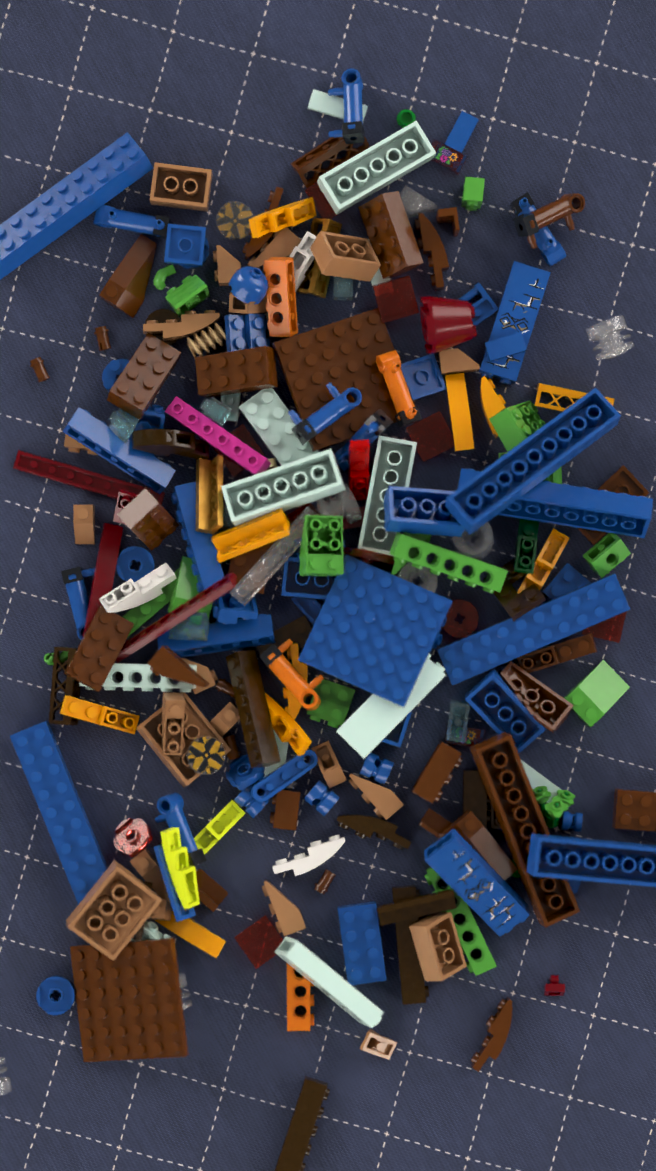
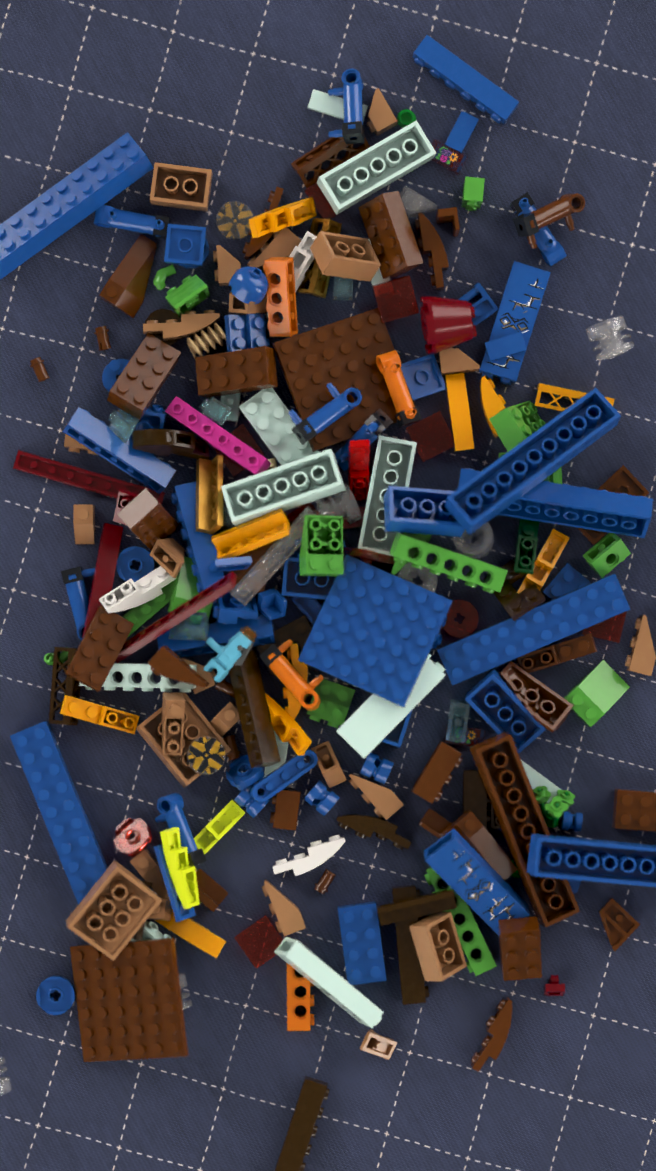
(168, 555): none -> medium nougat slope
(230, 564): none -> blue tile
(231, 654): none -> medium azure piece
(271, 604): none -> blue panel
(380, 115): none -> medium nougat slope
(465, 79): none -> blue brick
(520, 948): none -> reddish brown brick
(617, 923): none -> reddish brown wing
(642, 654): none -> medium nougat slope

